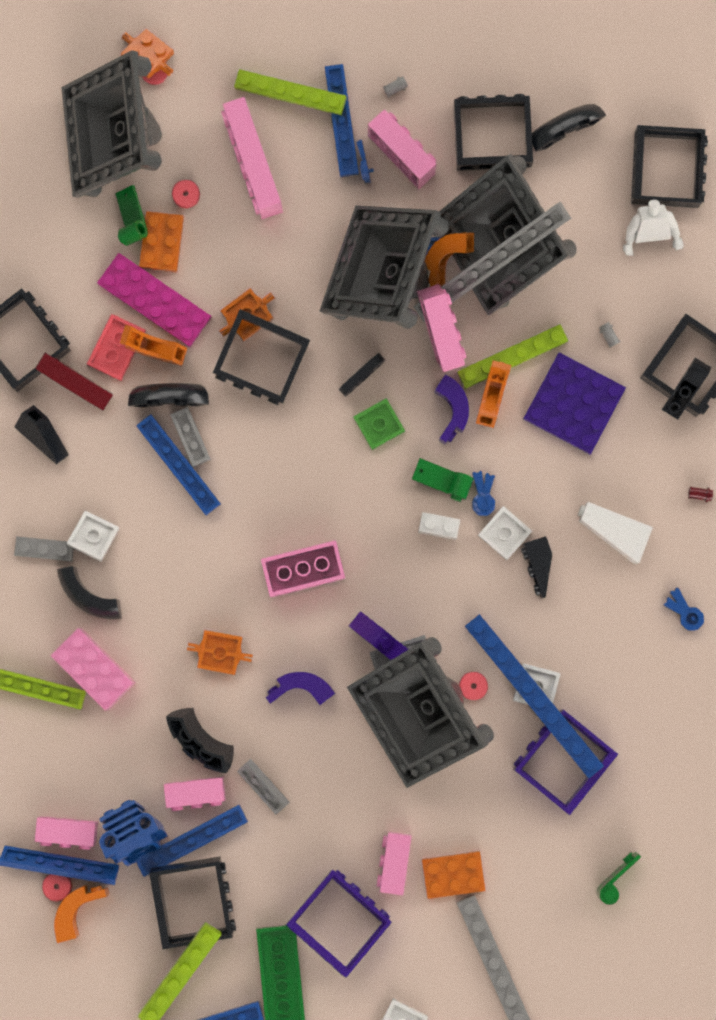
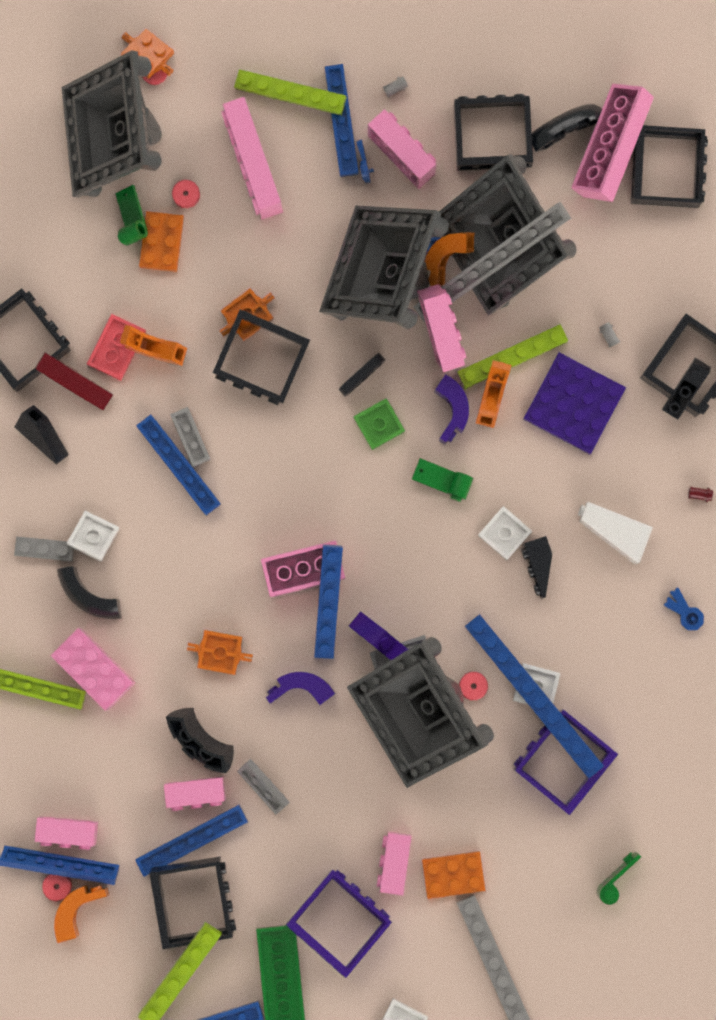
(130, 833): blue piece -> none
(154, 300): dark pink plate -> none
(168, 393): black brick -> none
(328, 601): none -> blue plate
(439, 526): white brick -> none
(483, 503): blue piece -> none
(612, 142): none -> bright pink brick
(652, 224): white torso -> none

